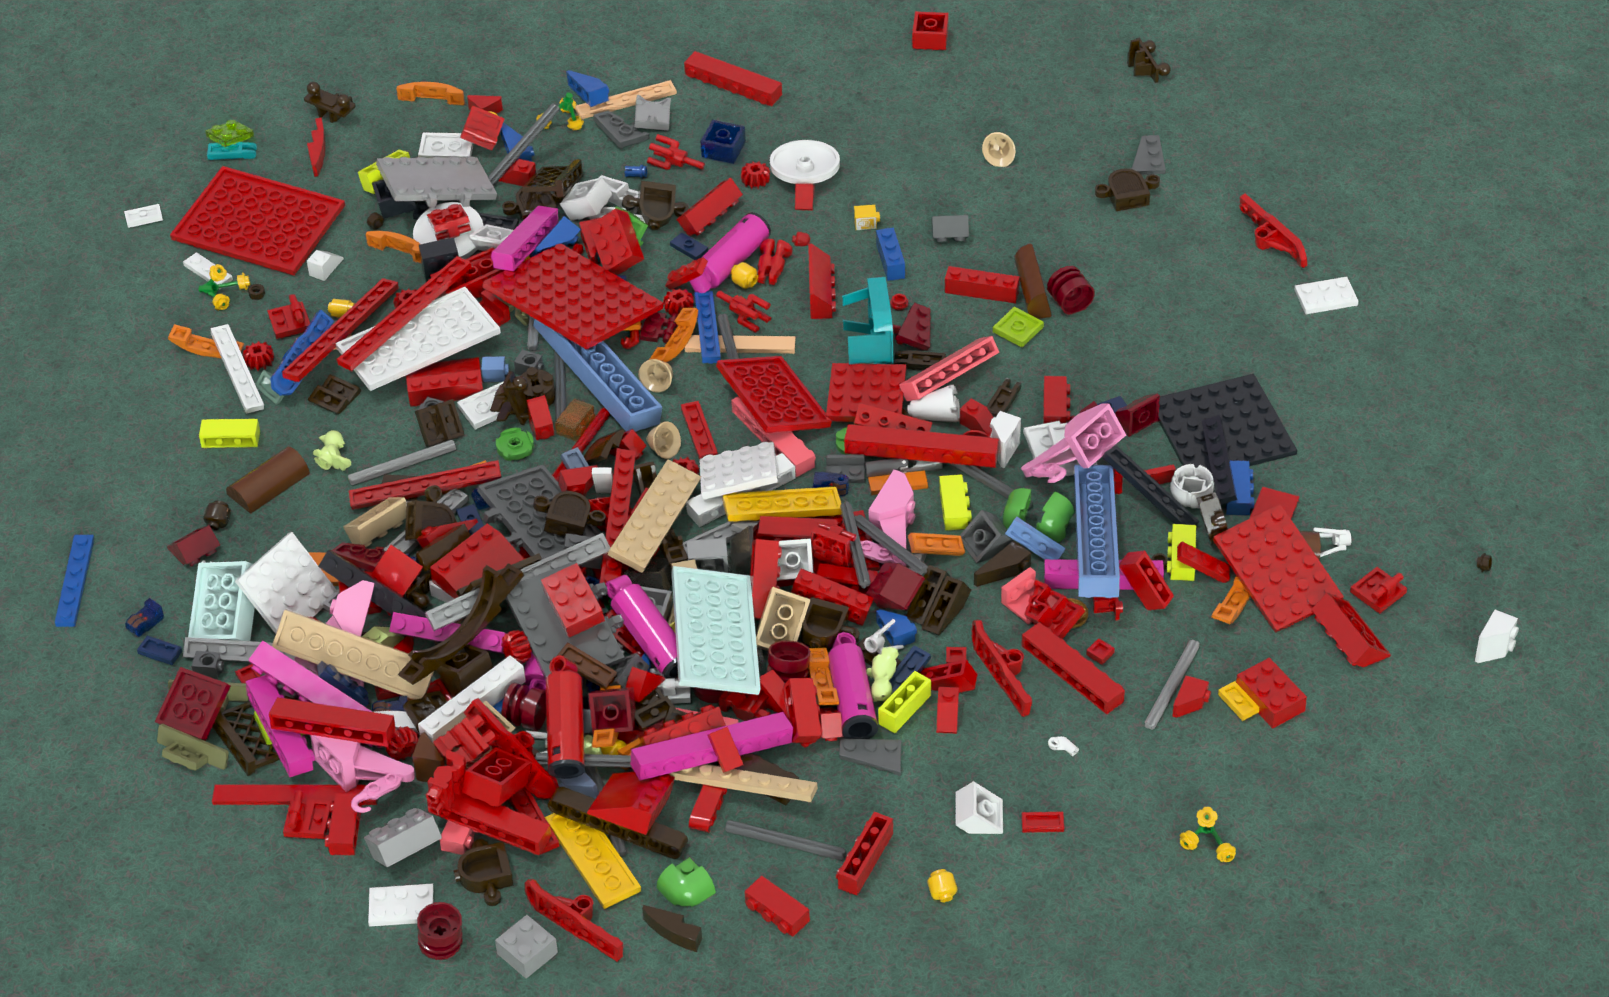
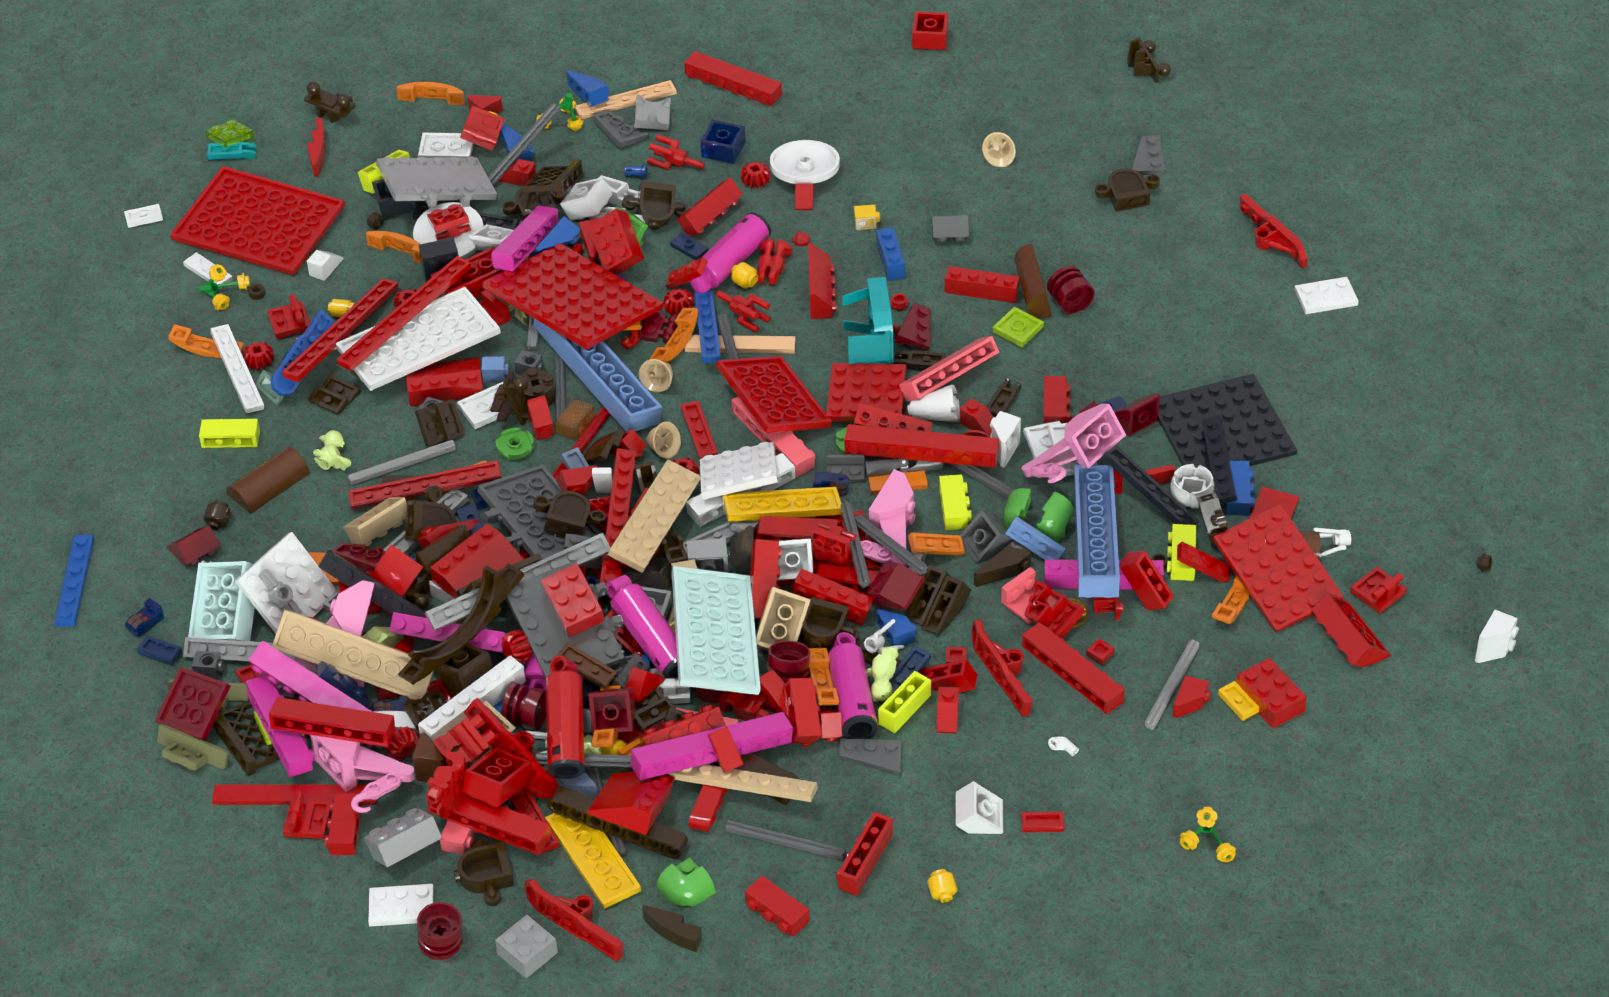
(273, 592): none -> light grey axle

